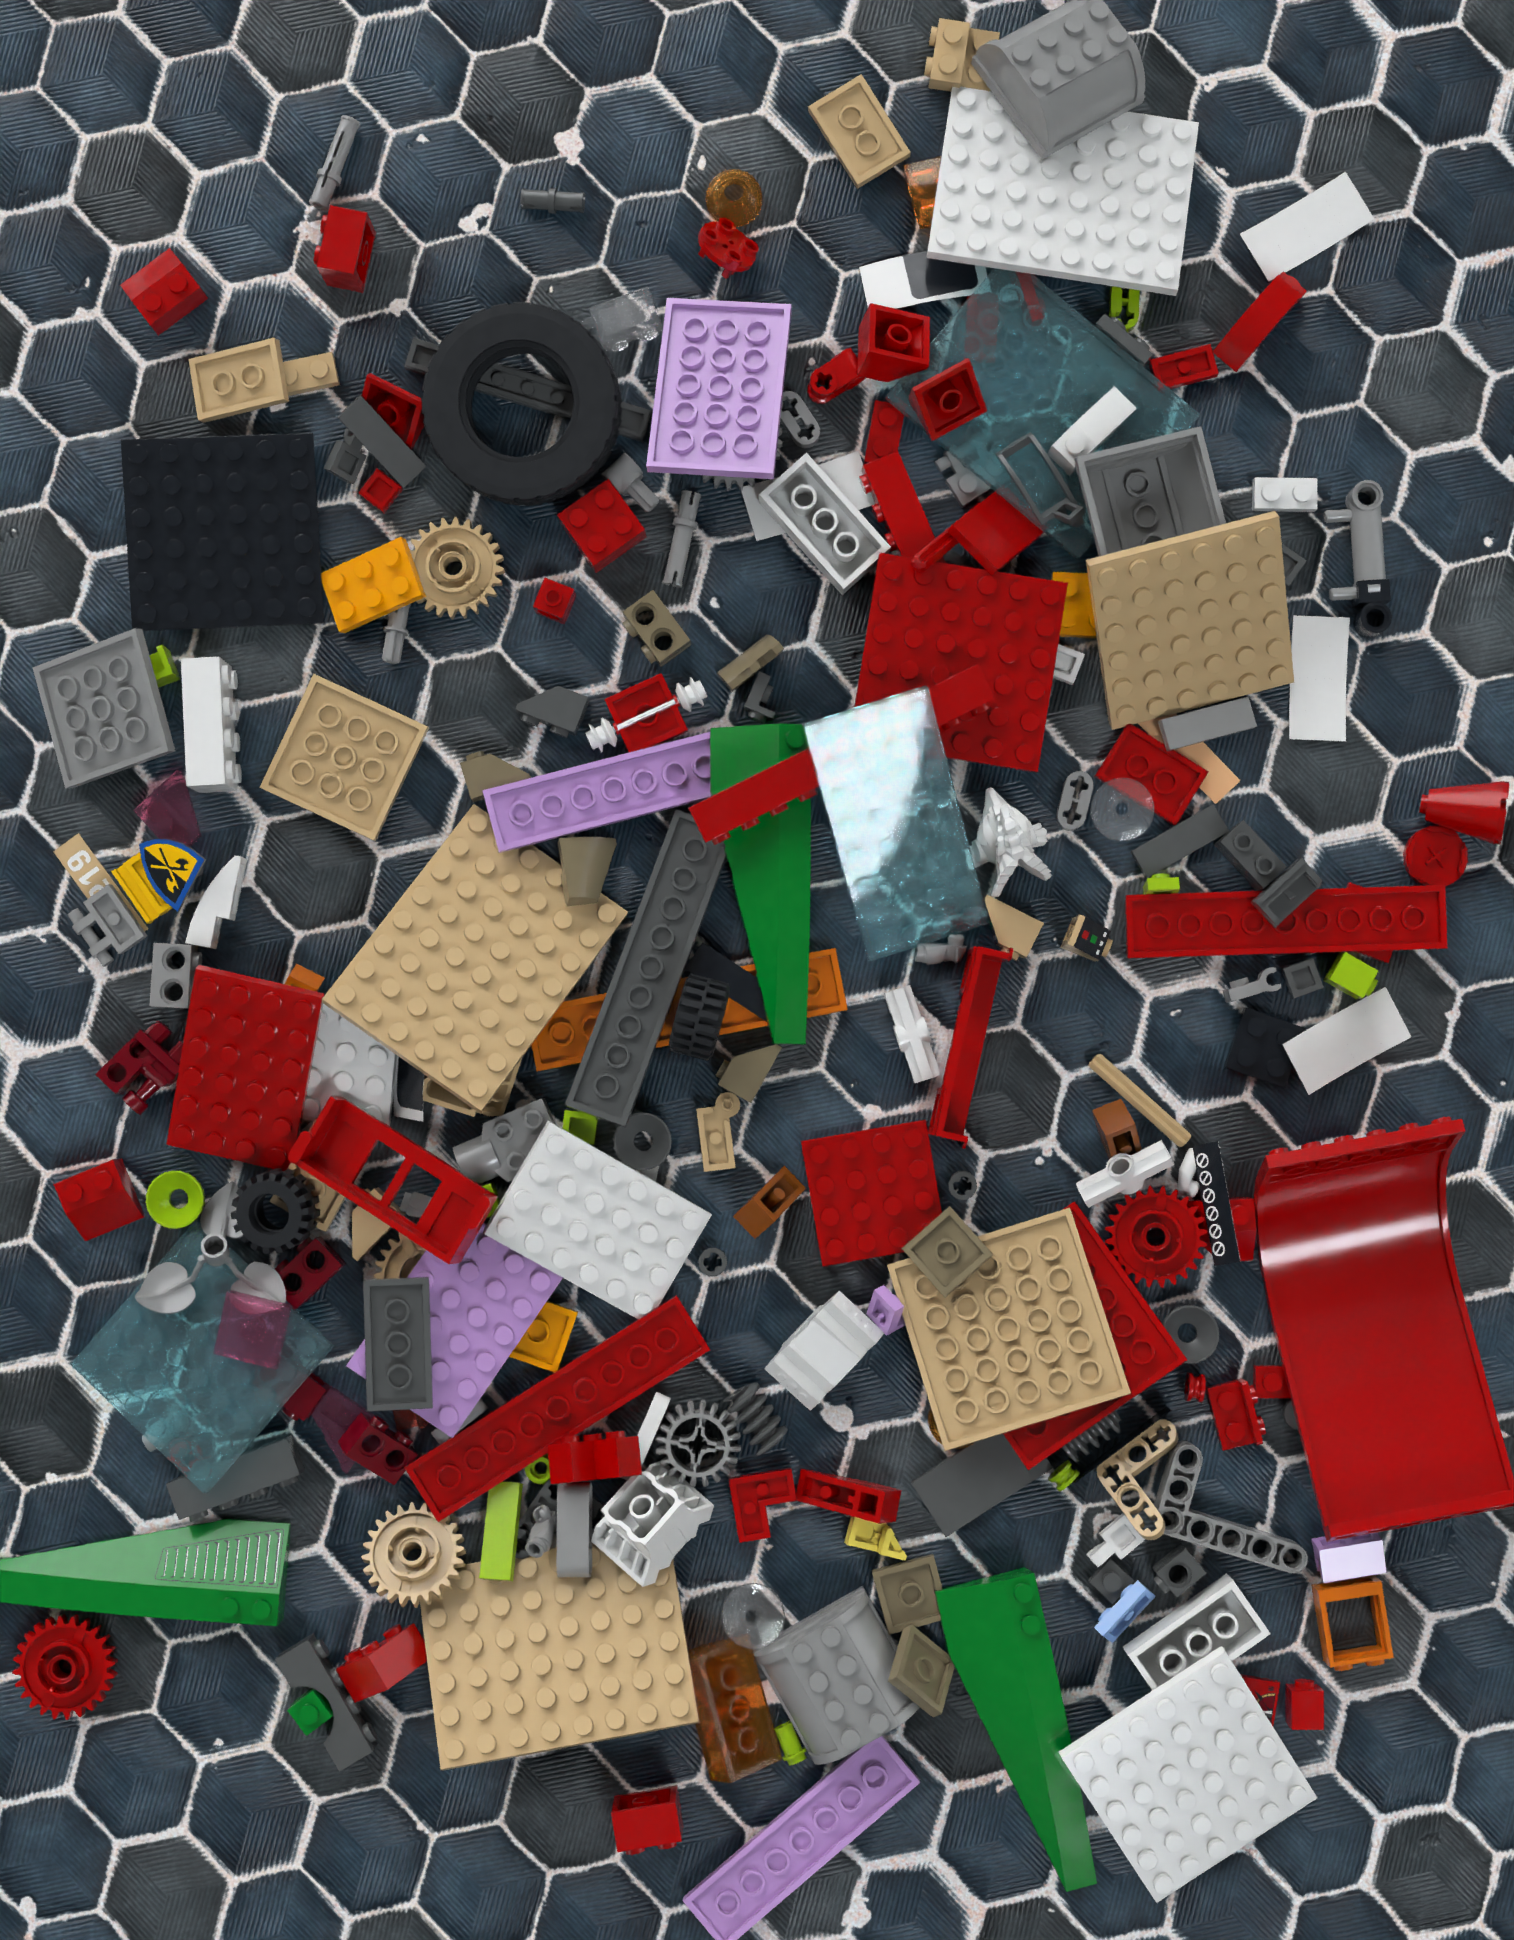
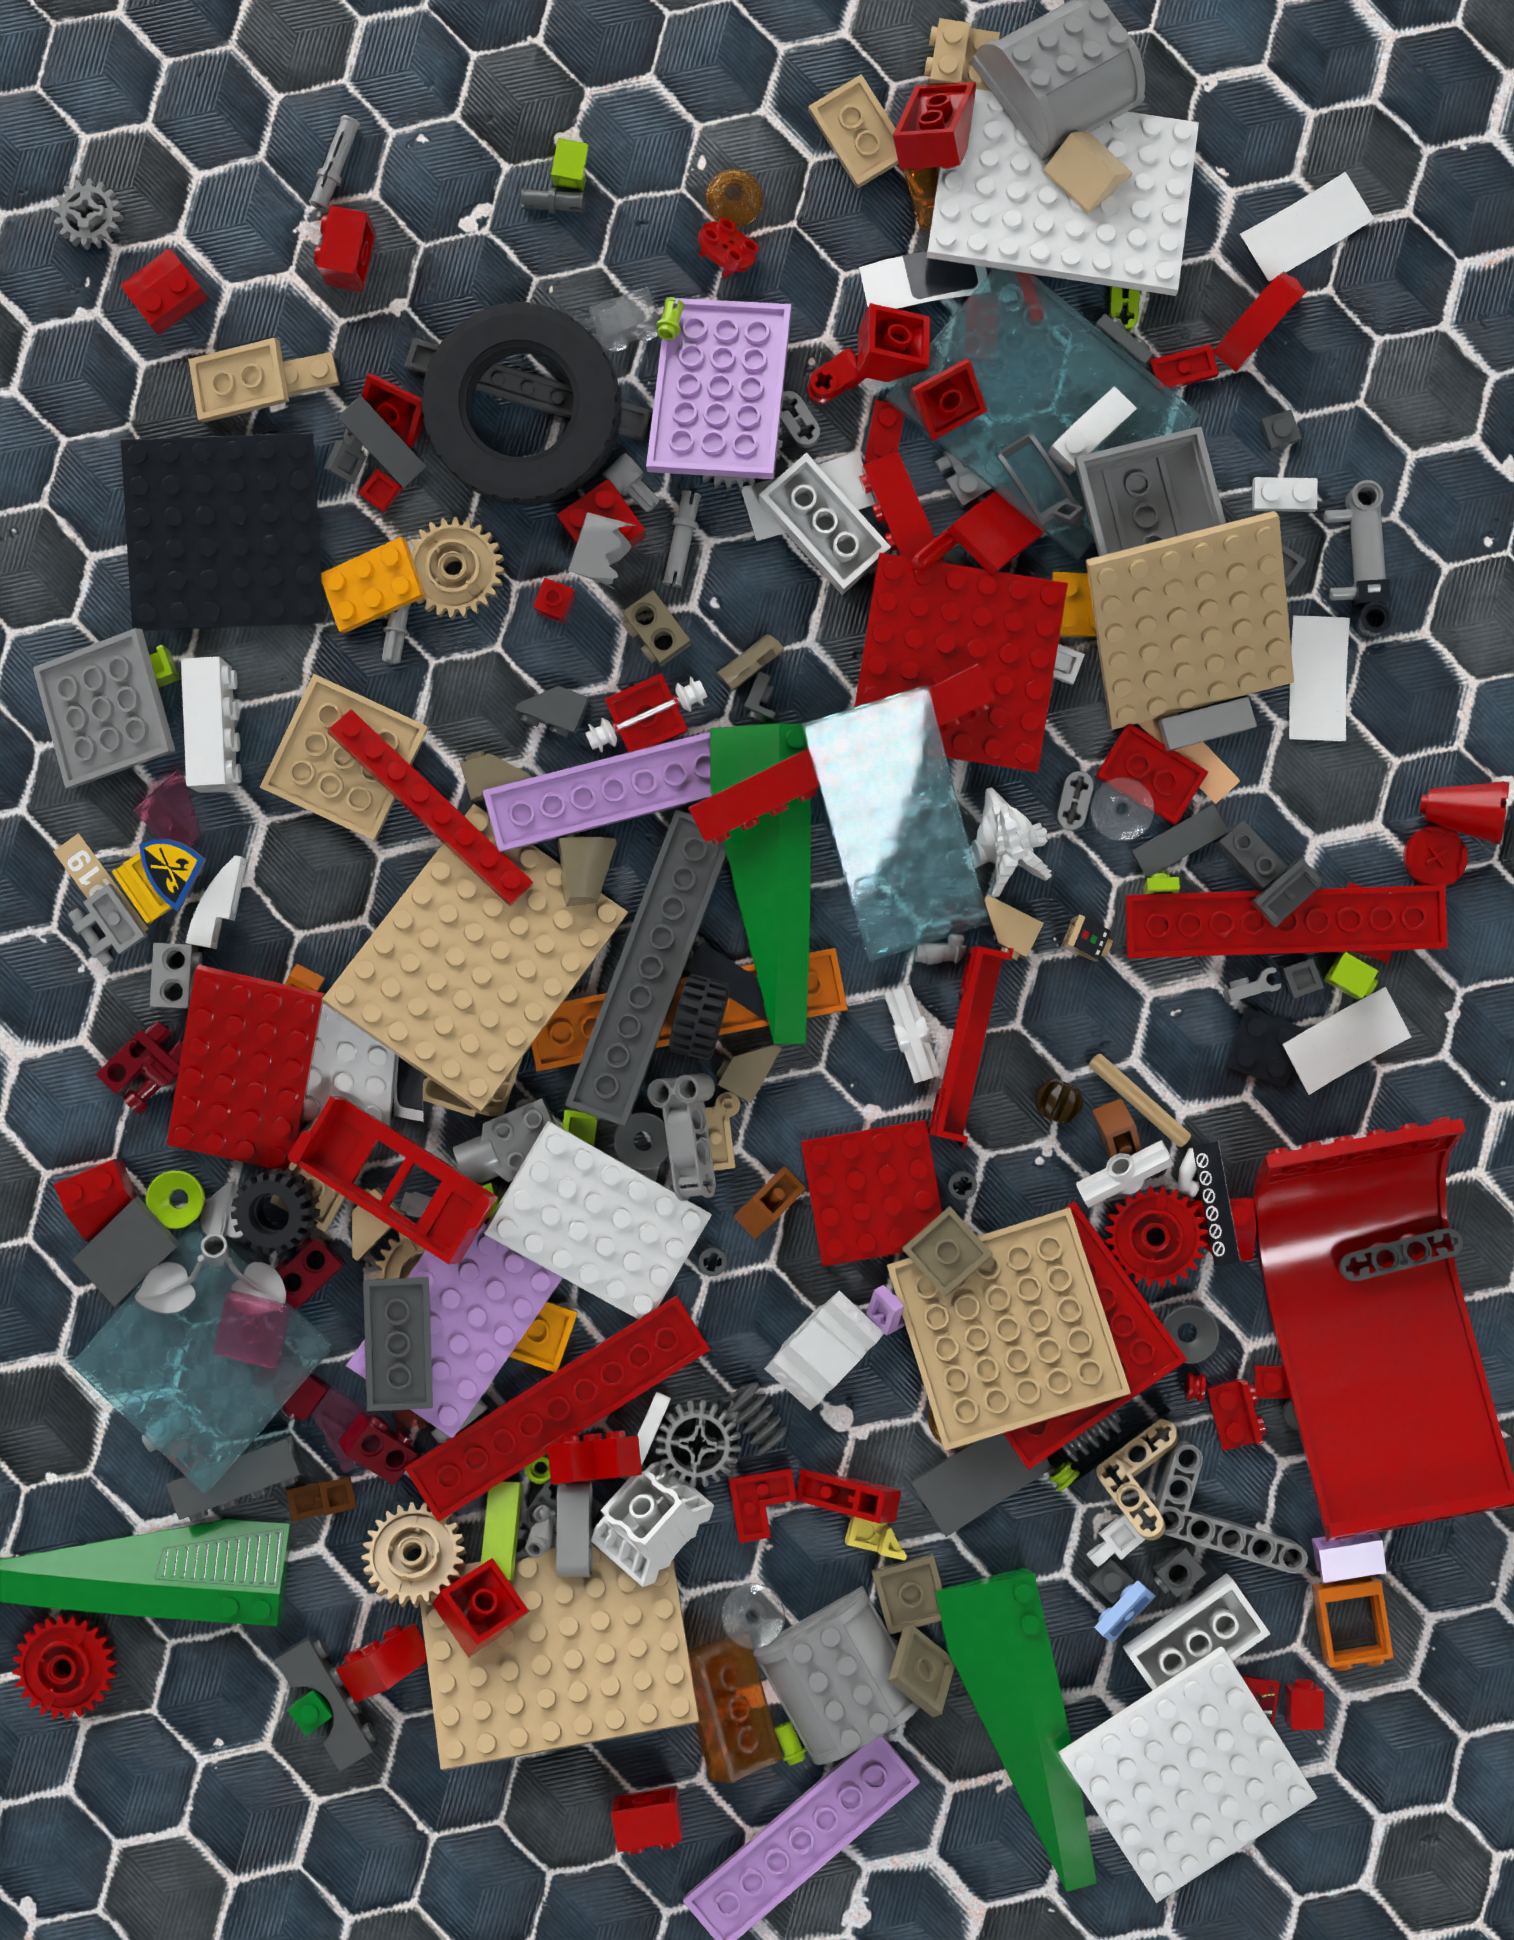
(78, 204): none -> light grey gear
(126, 1251): none -> dark grey tile
(321, 1498): none -> reddish brown slope
(430, 807): none -> red plate
(479, 1607): none -> red slope
(569, 164): none -> lime panel
(598, 548): none -> light grey piece
(668, 326): none -> lime pin
(686, 1131): none -> light grey piece
(935, 126): none -> red slope
(1059, 1101): none -> dark brown piece
(1086, 170): none -> tan slope
(1280, 430): none -> dark grey plate
(1400, 1255): none -> dark grey beam

